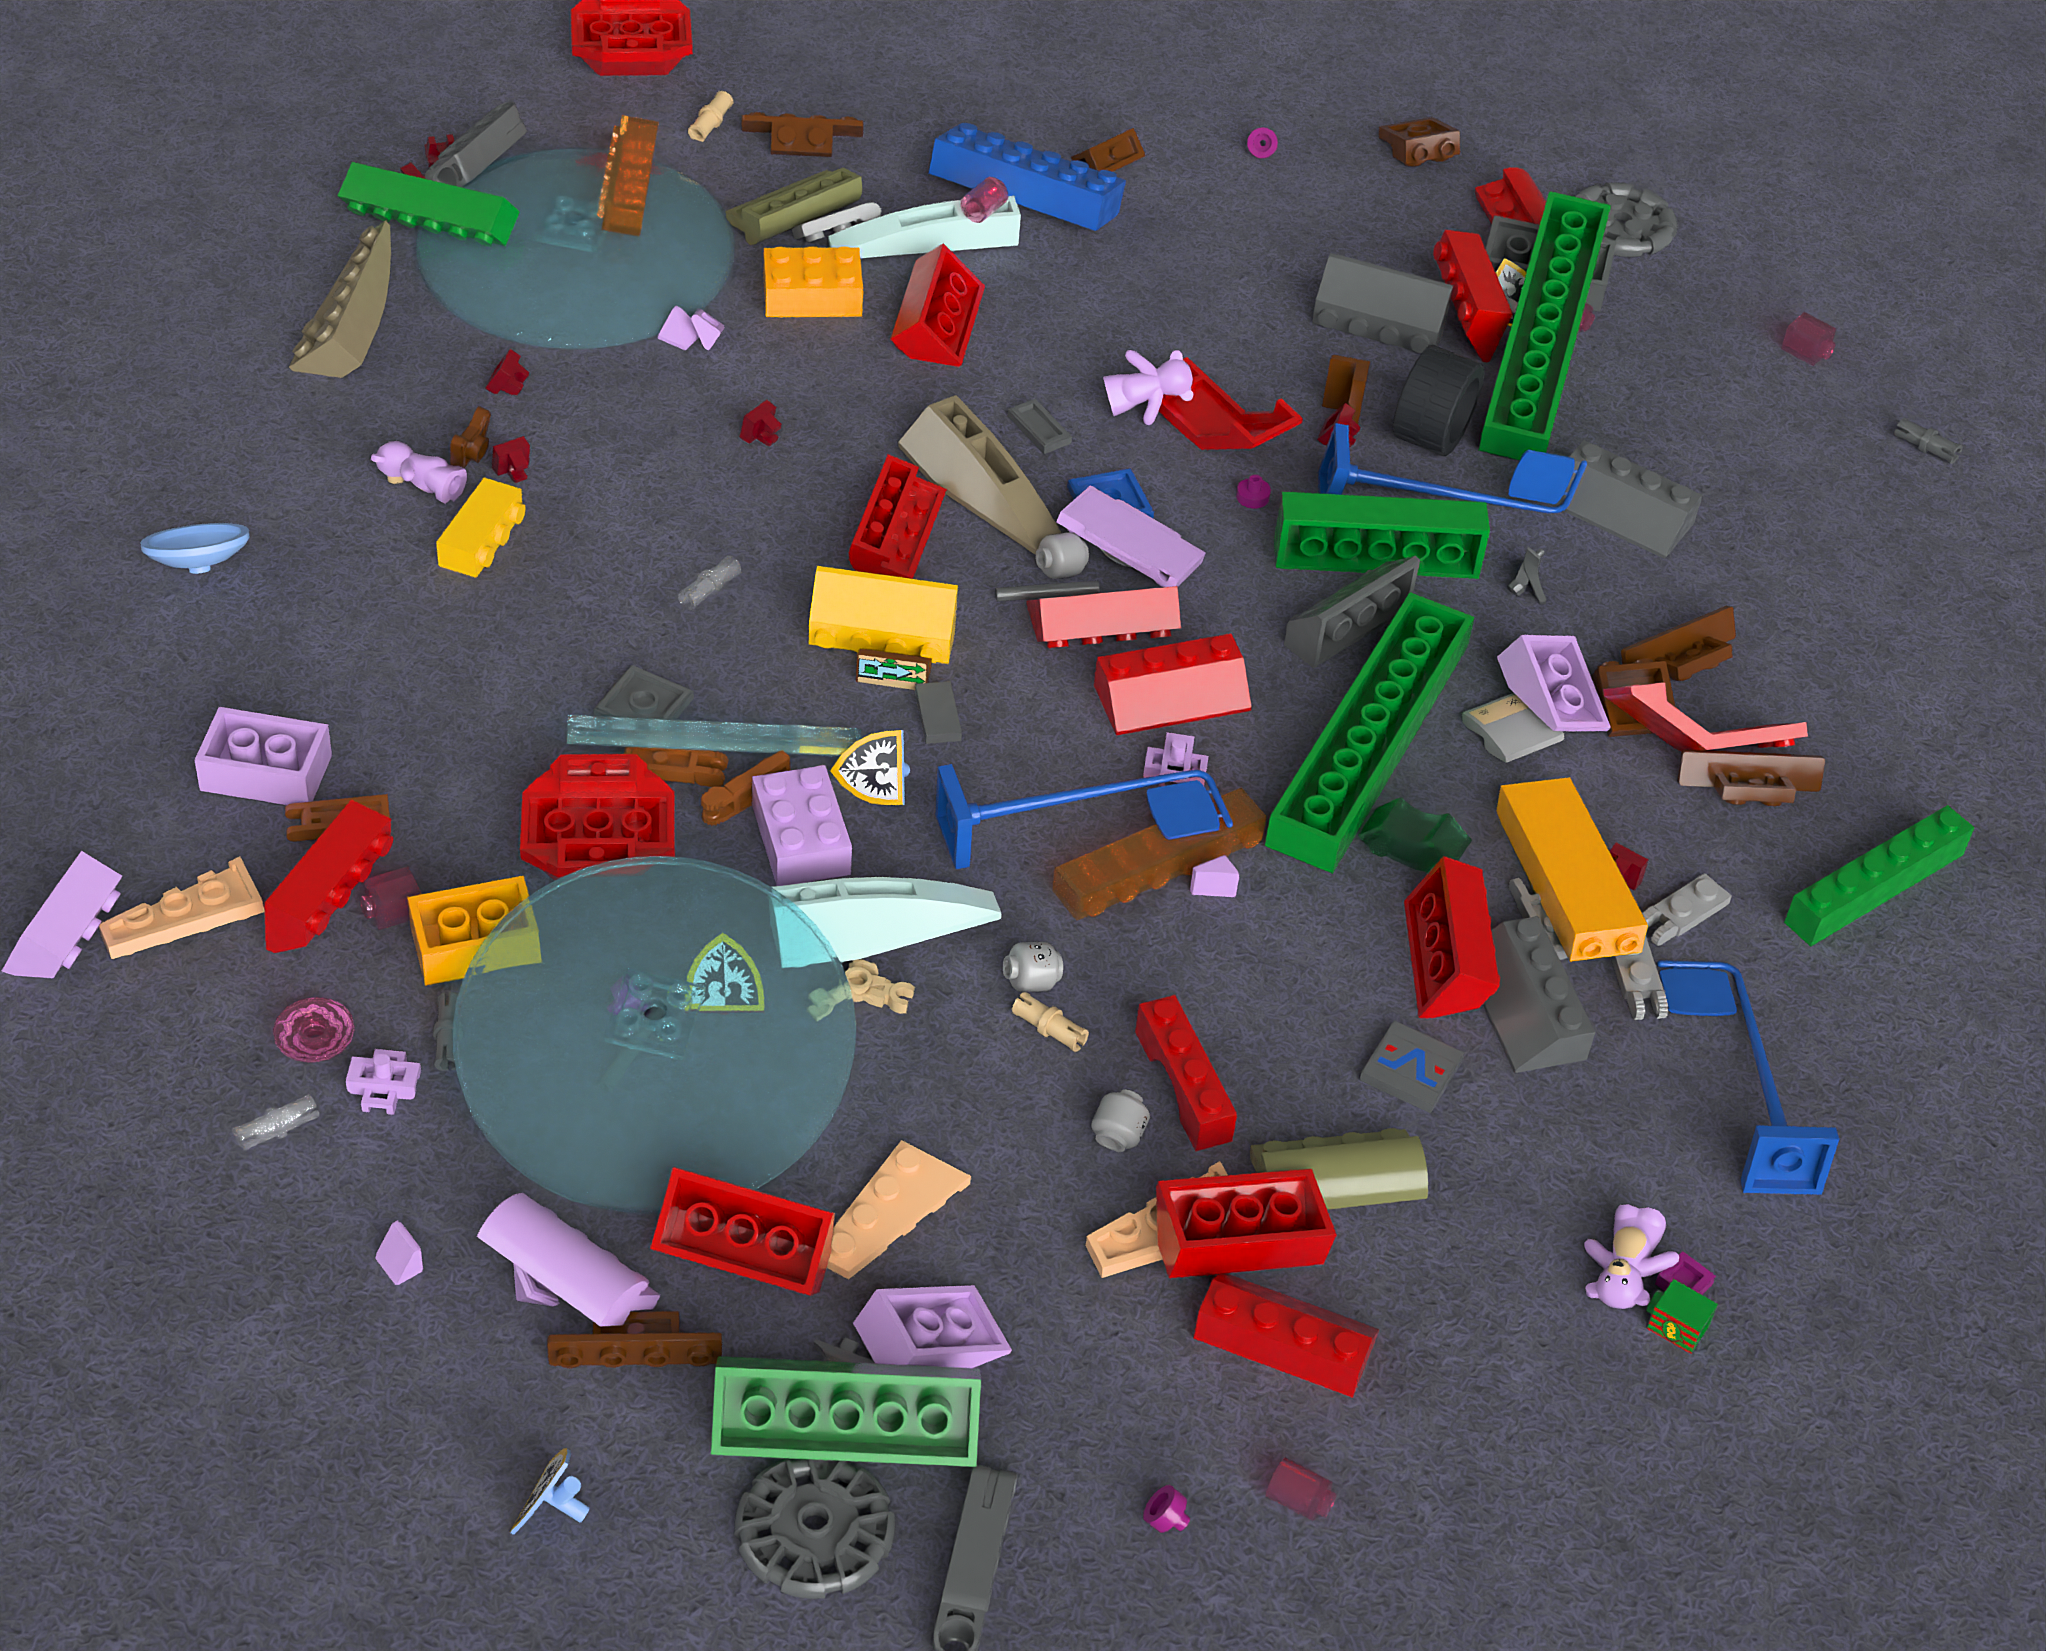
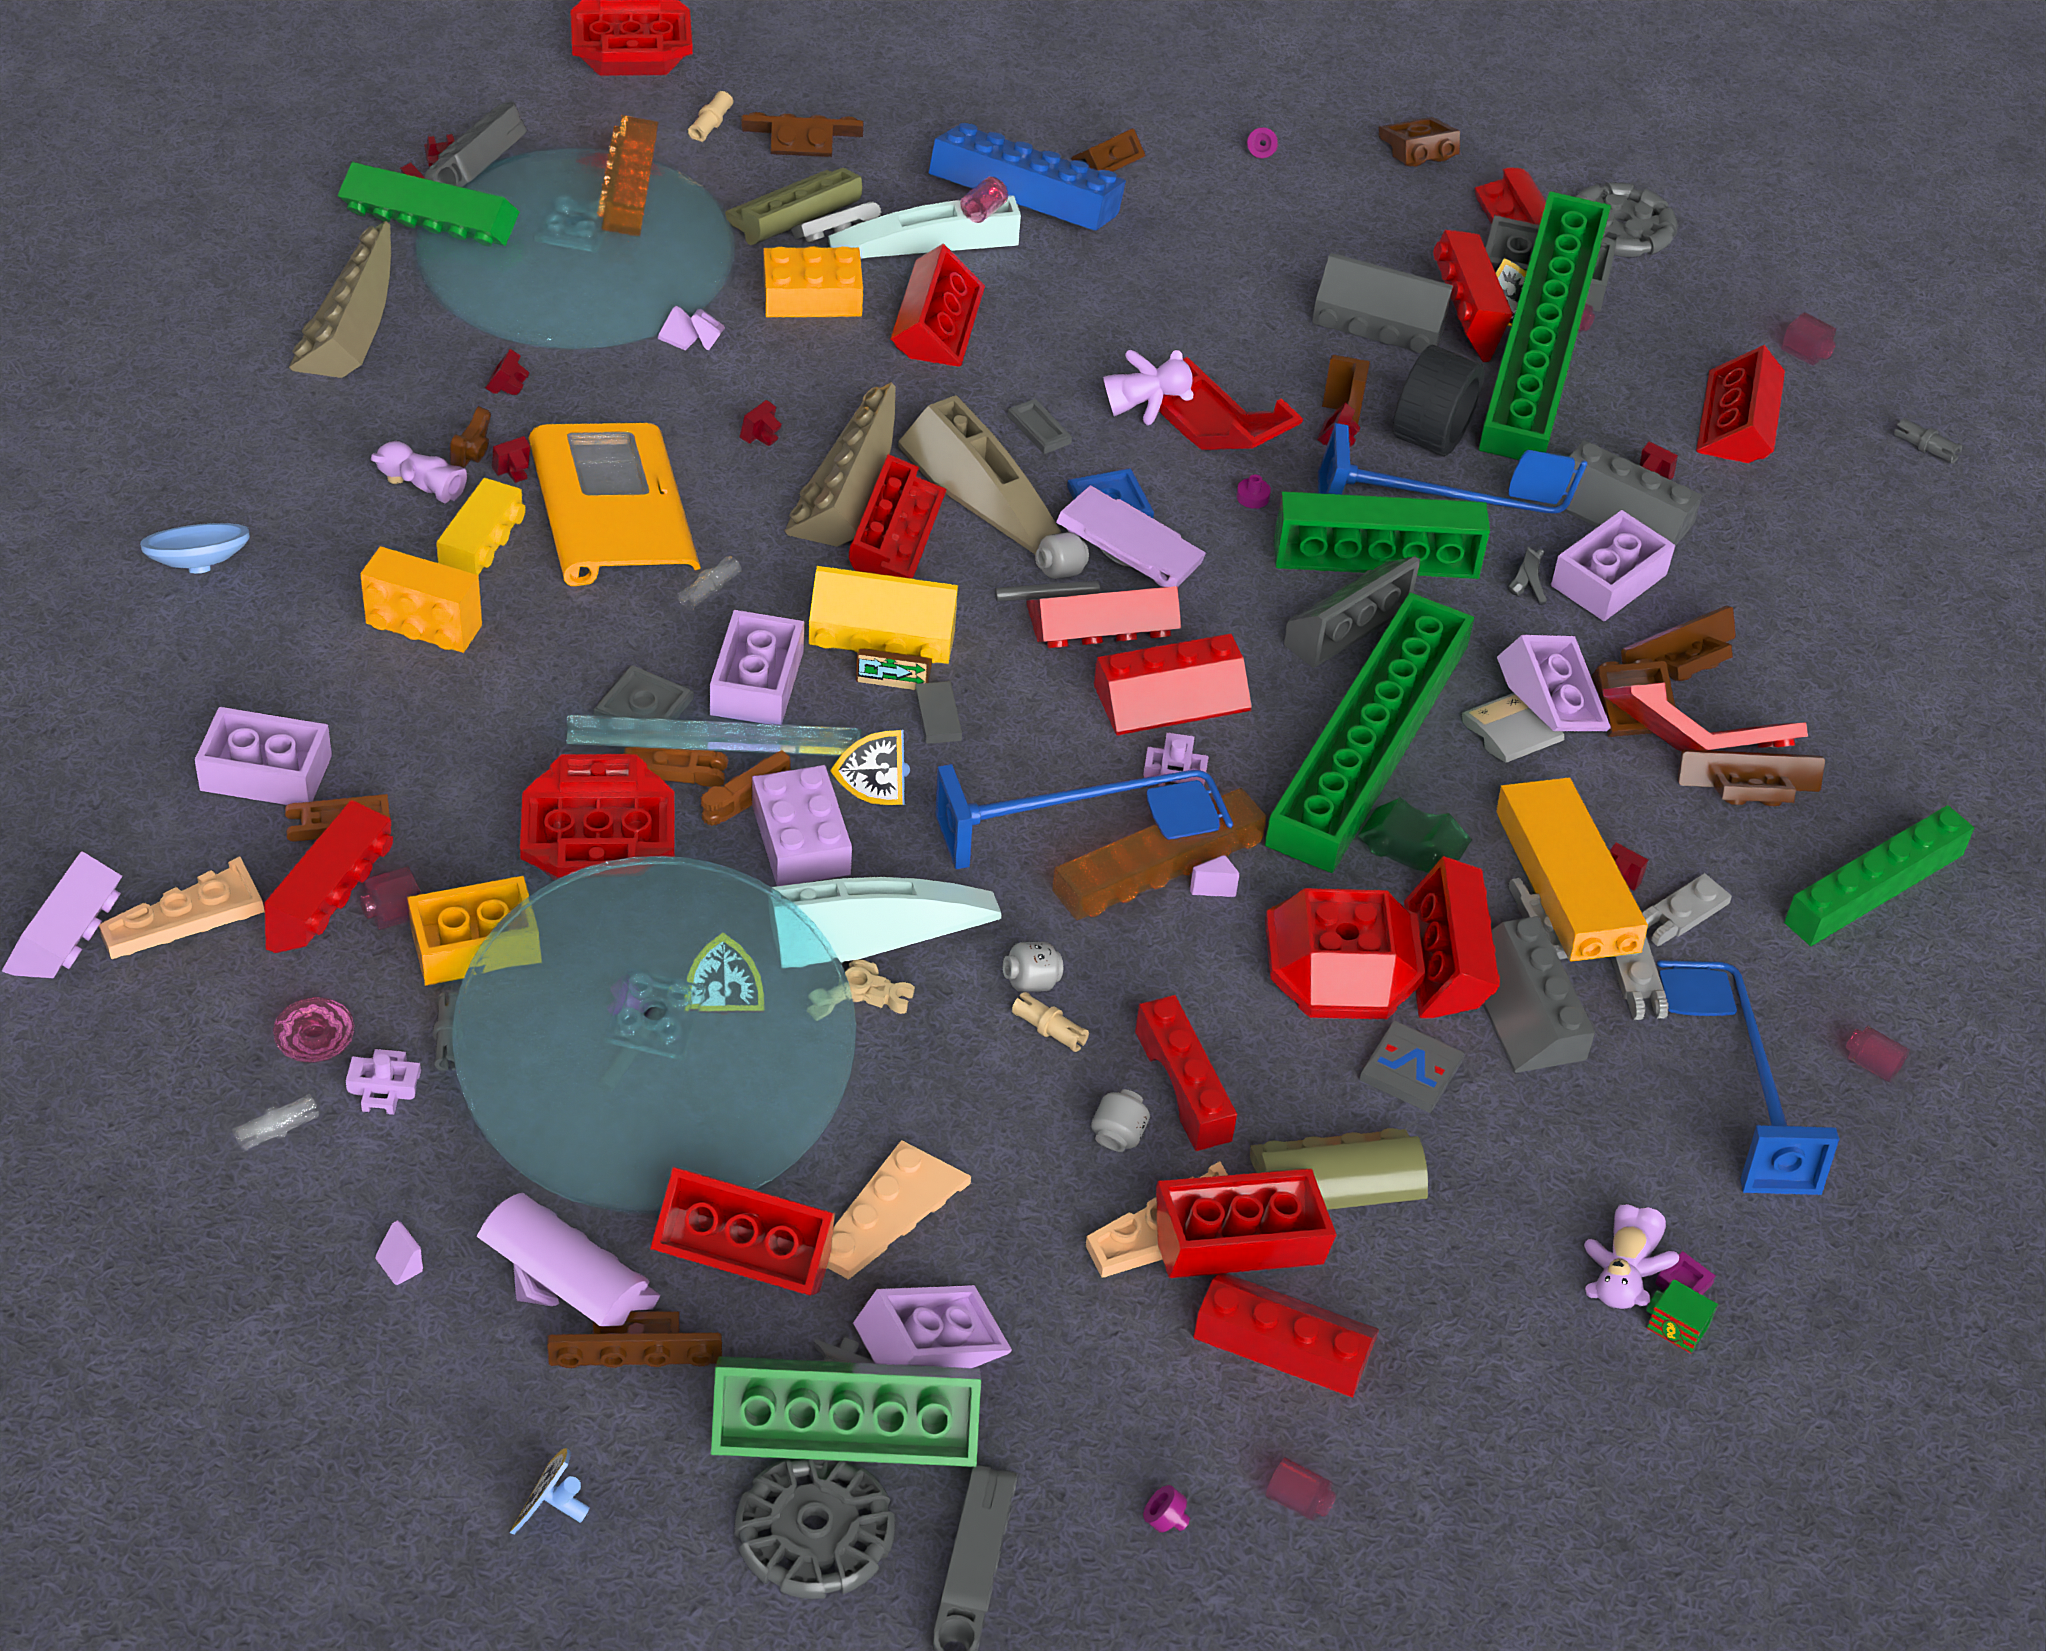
(421, 599): none -> light orange brick
(607, 497): none -> light orange piece
(756, 668): none -> lavender brick
(844, 482): none -> dark tan wedge
(1344, 952): none -> red piece
(1612, 565): none -> lavender brick
(1658, 460): none -> dark red tile
(1742, 407): none -> red slope
(1877, 1053): none -> clear pink brick

